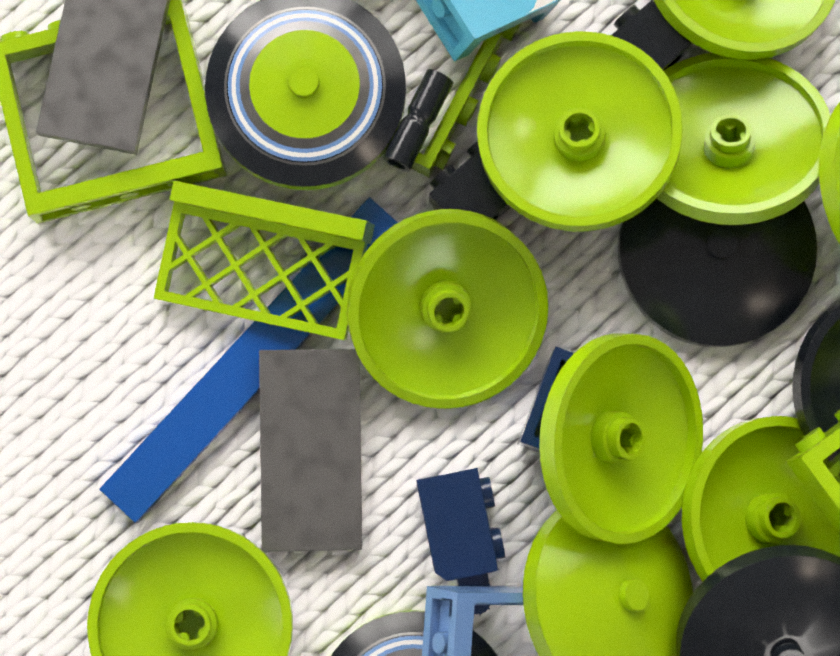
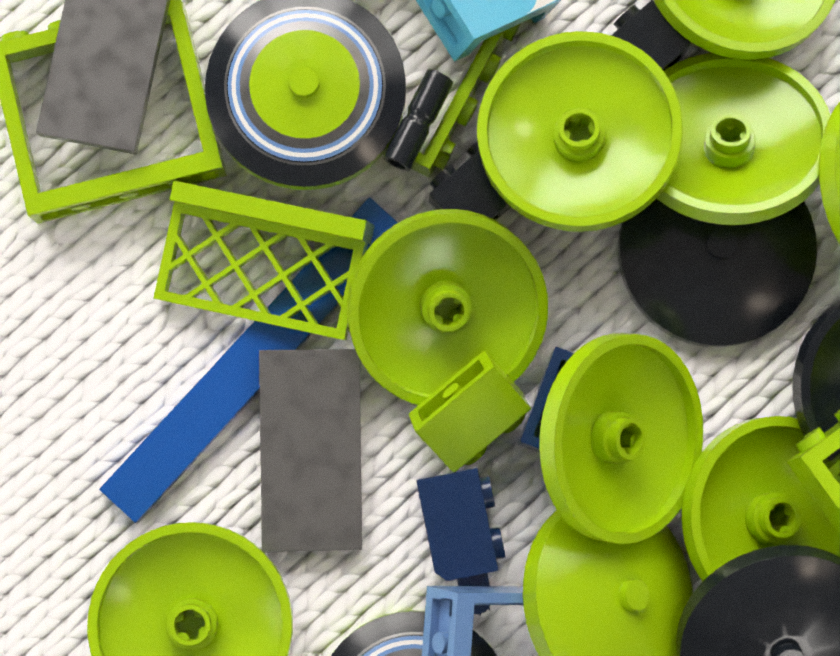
(470, 412): none -> lime brick

